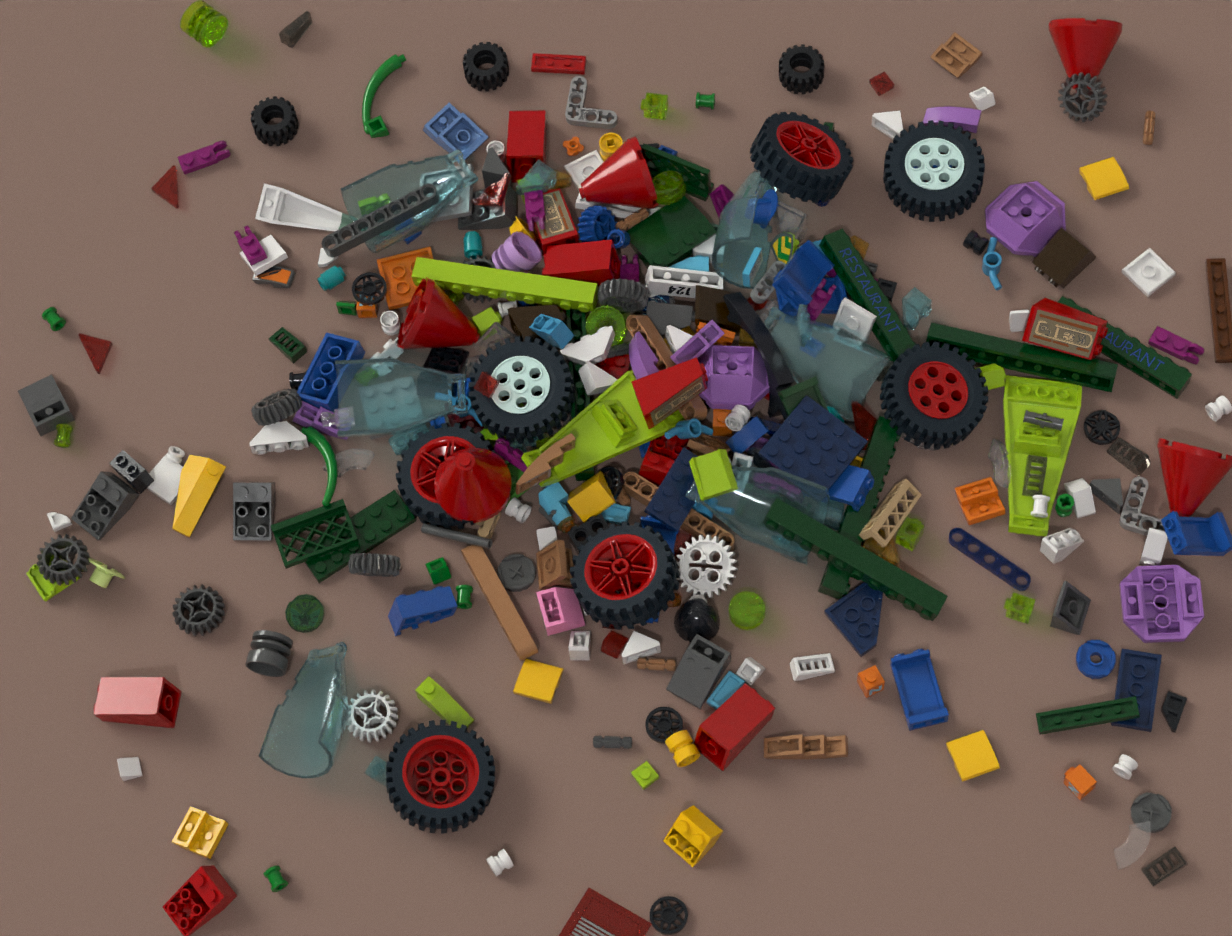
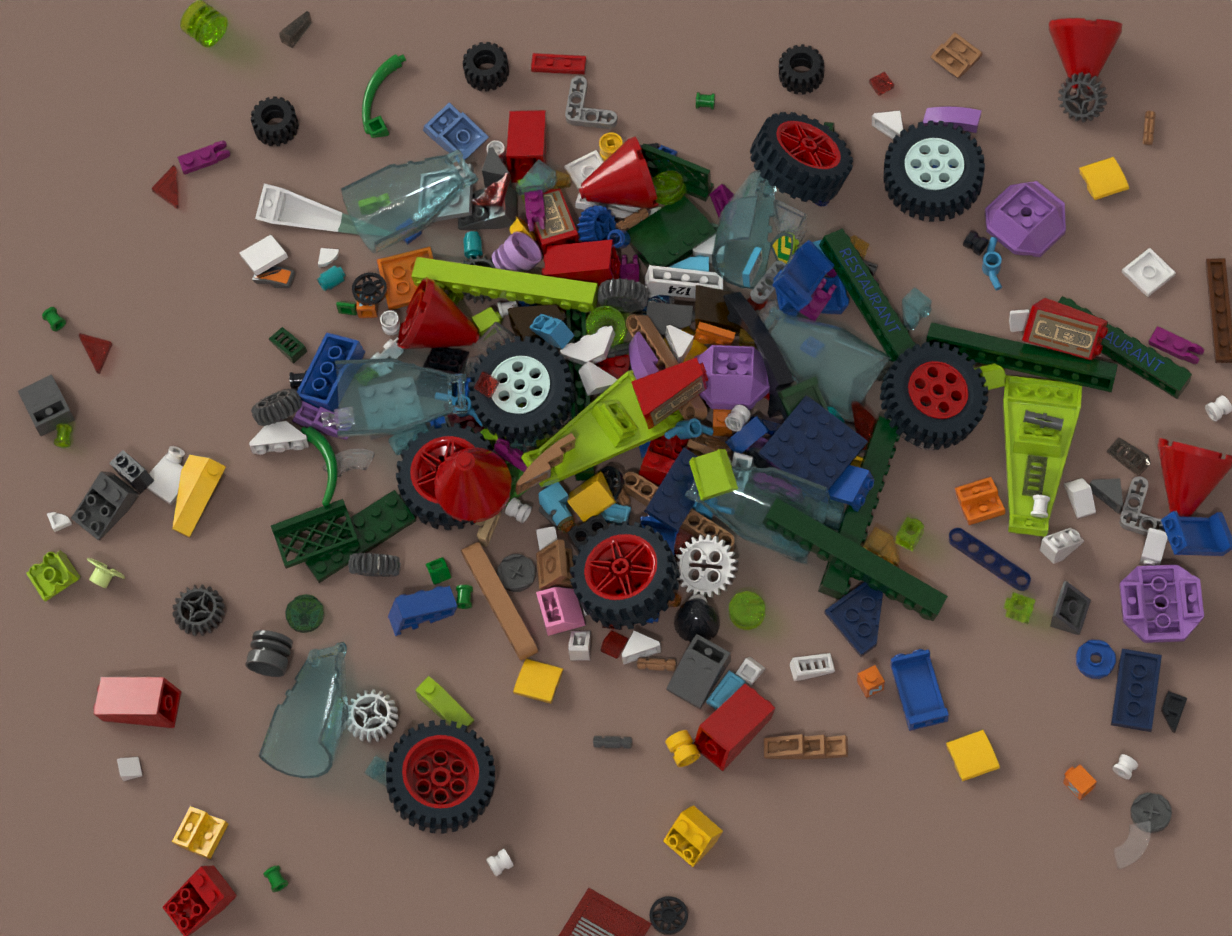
(70, 547): dark grey gear -> none
(250, 246): magenta hinge -> none
(253, 510): dark grey slope -> none
(390, 220): dark grey beam -> none
(456, 535): dark grey piece -> none
(573, 151): orange plate -> none
(645, 775): lime plate -> none
(657, 112): clear neon green brick -> none
(663, 724): black wheel -> none
(698, 343): medium lavender slope -> none
(766, 208): blue piece -> none
(803, 325): clear light blue slope -> none
(855, 319): white tile -> none
(885, 510): tan fence -> none
(888, 288): black tile -> none
(982, 98): white slope -> none
(1001, 466): clear tile -> none
(1063, 259): dark brown slope -> none
(1068, 501): green bush -> none
(1087, 715): dark green plate -> none
(1102, 427): black wheel -> none
(1166, 856): clear smoke slope -> none

